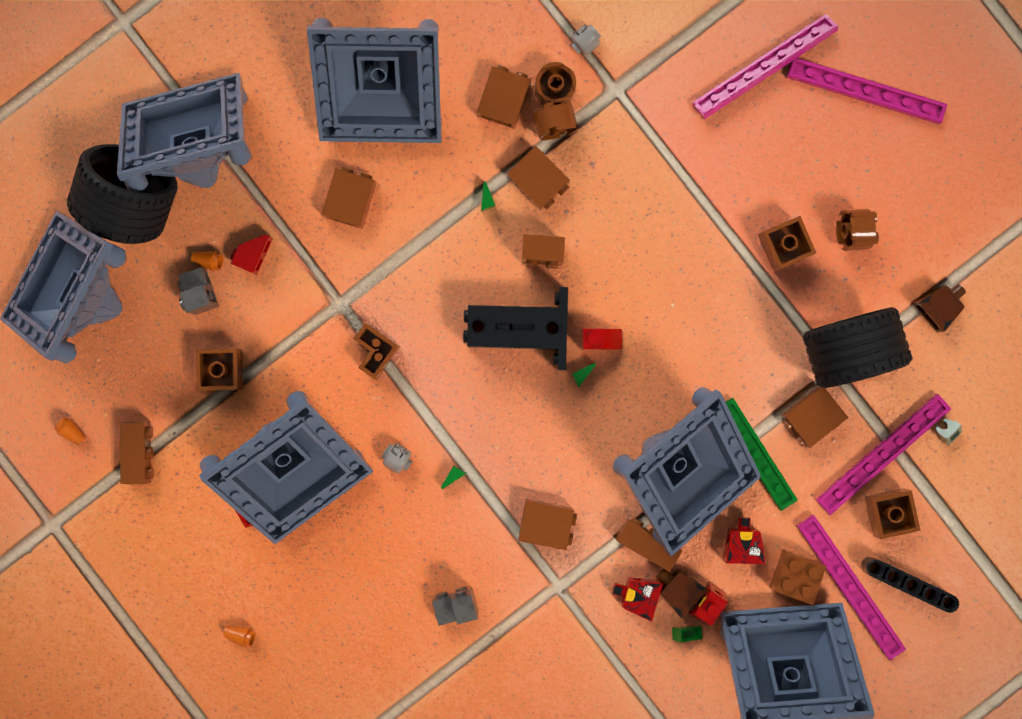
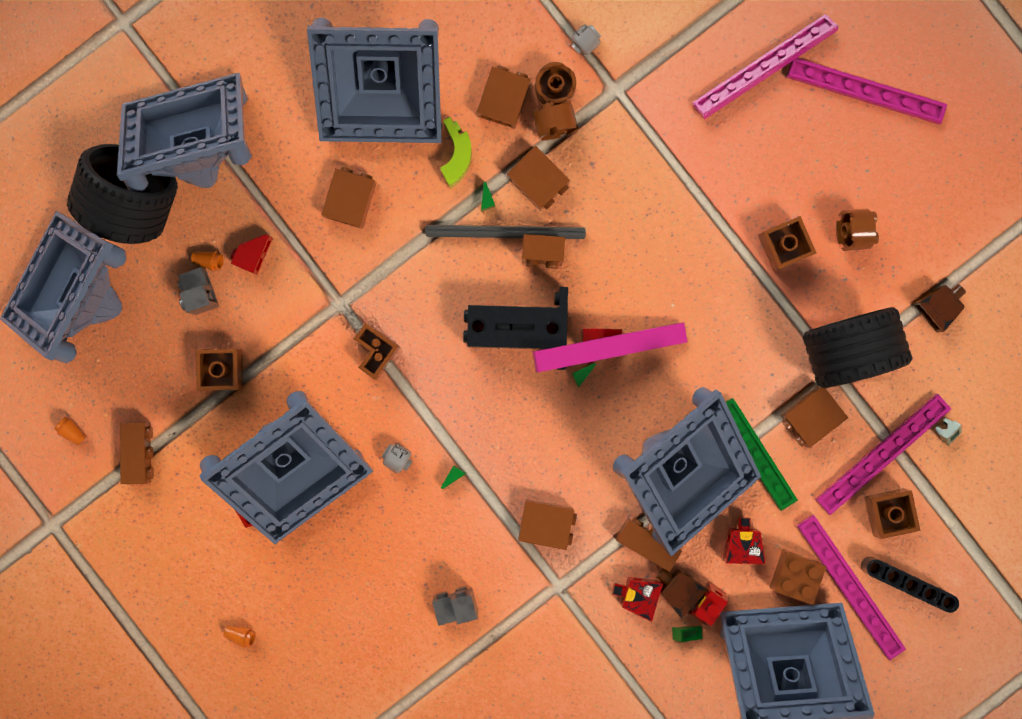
(460, 162): none -> lime arch
(503, 231): none -> dark grey axle
(609, 347): none -> dark pink tile

